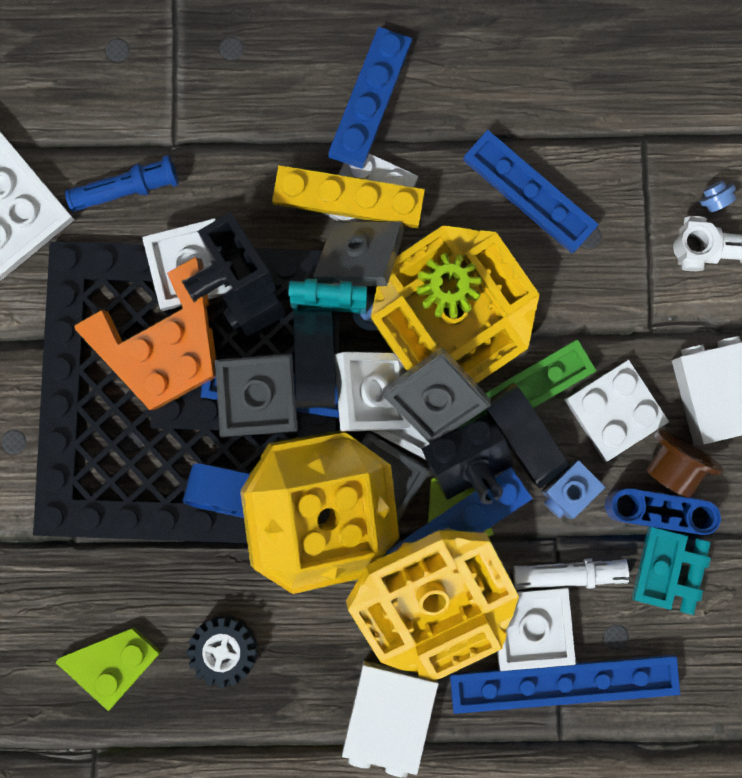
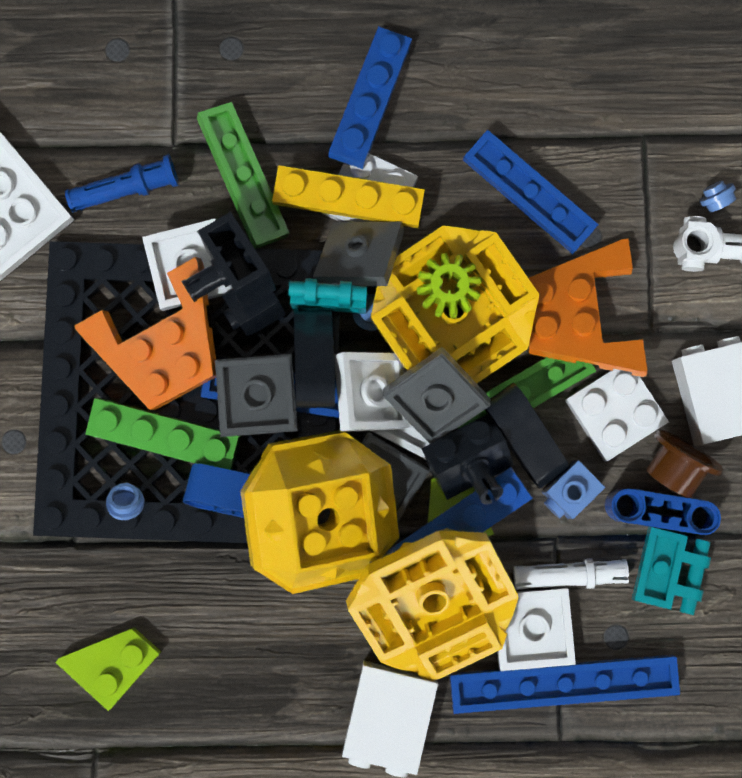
(125, 501): none -> medium blue plate
(161, 434): none -> bright green plate
(217, 663): black wheel -> none
(242, 175): none -> bright green plate
(568, 312): none -> orange wing

